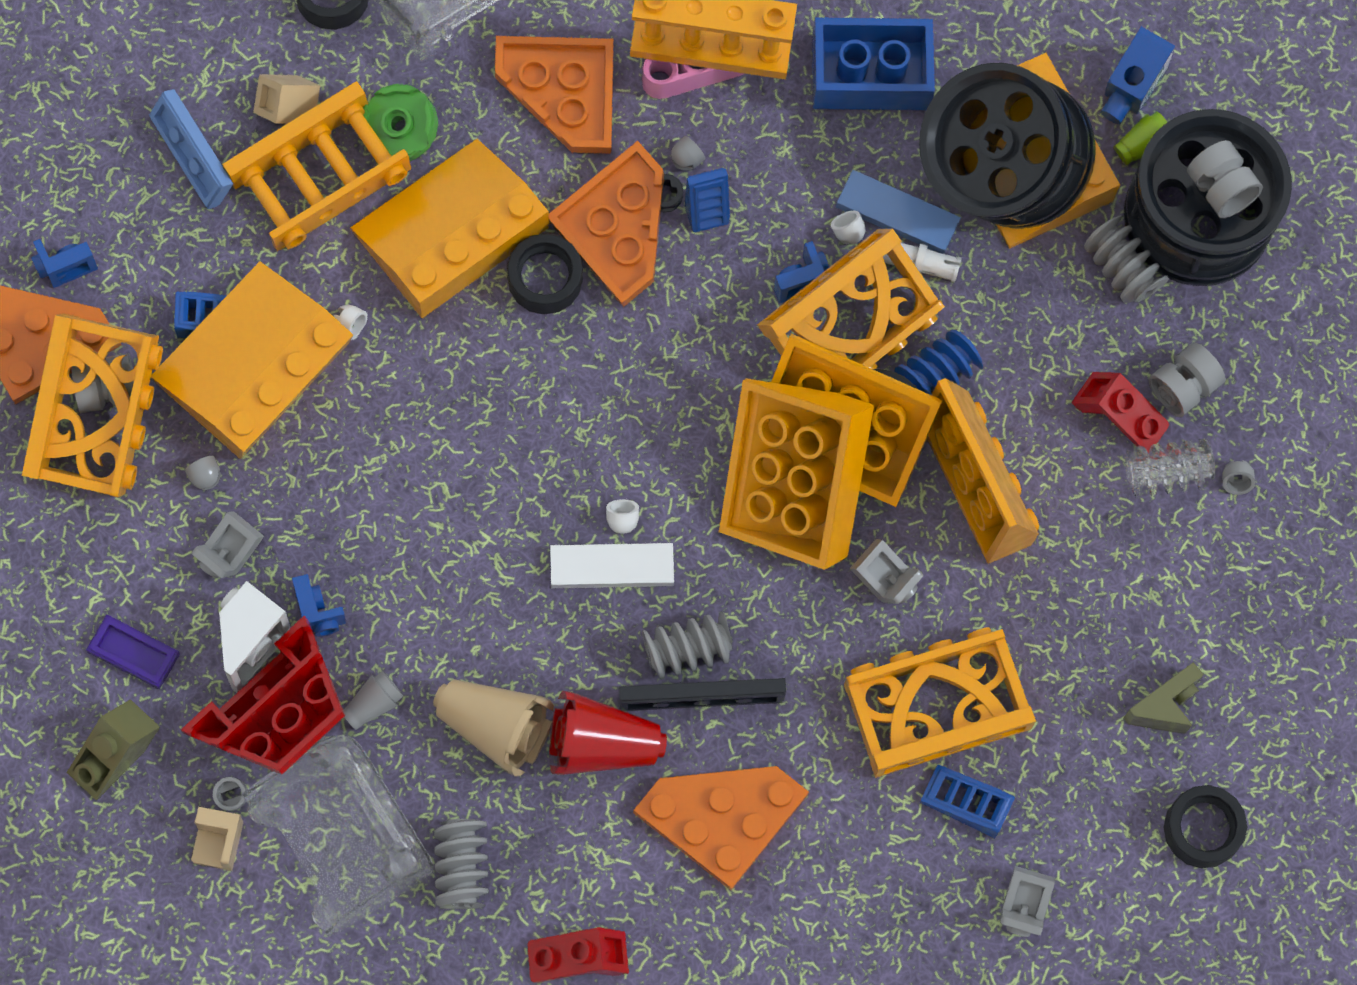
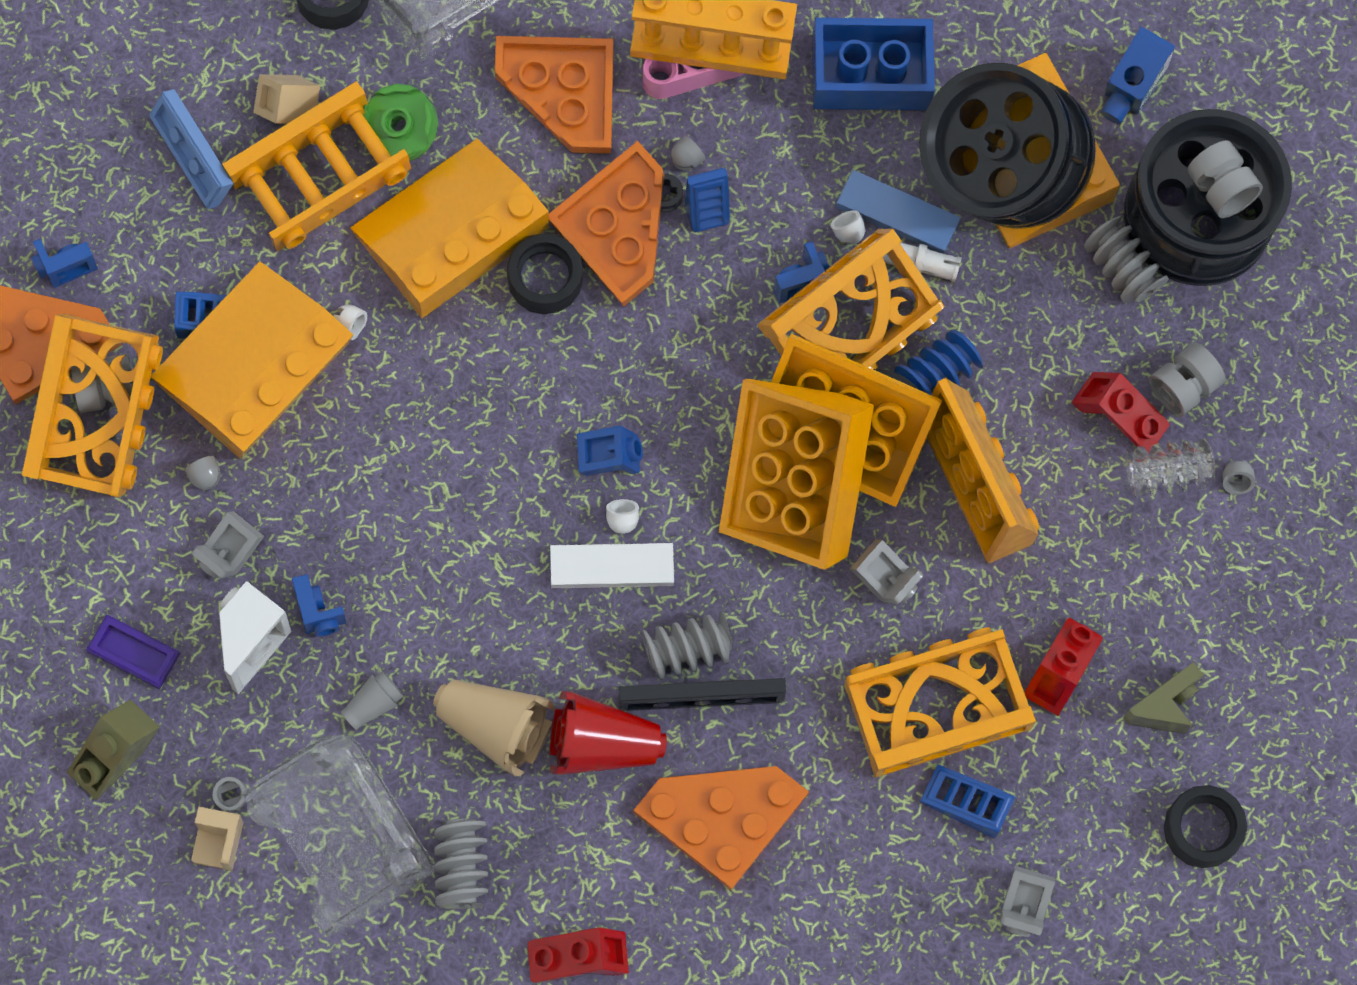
(278, 710): red wedge -> none
(609, 451): none -> blue bracket
(1063, 666): none -> red bracket
(1135, 141): lime cone -> none

